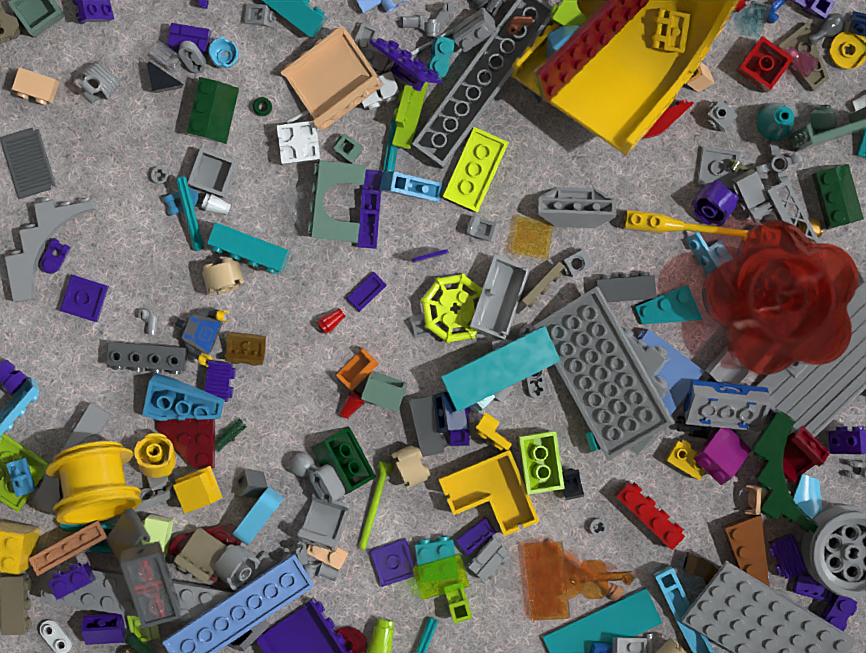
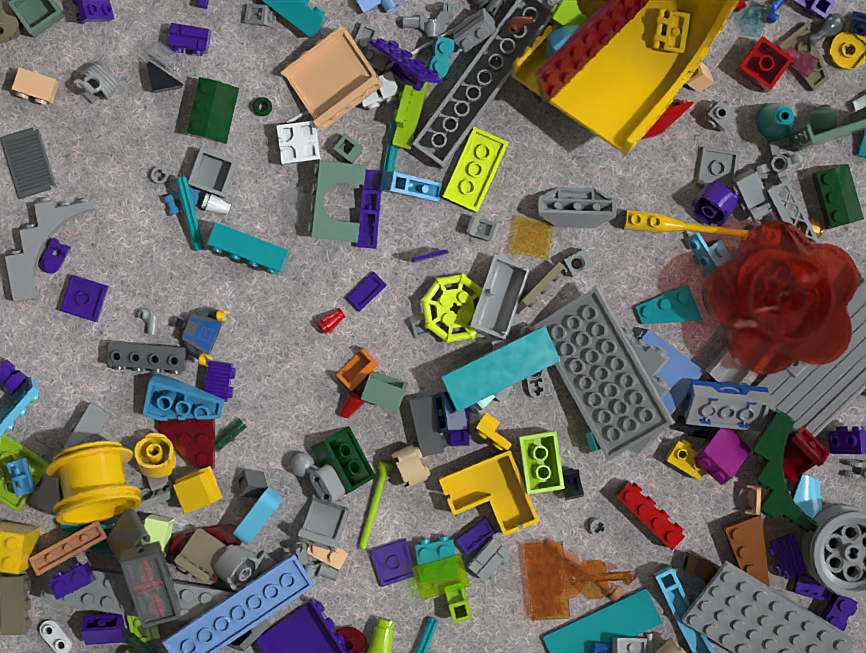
(189, 58): light grey beam -> none
(220, 46): medium azure hair -> none
(222, 277): tan brick -> none
(245, 348): pearl gold bracket -> none
(627, 287): dark grey brick -> none
(735, 165): olive hand -> none

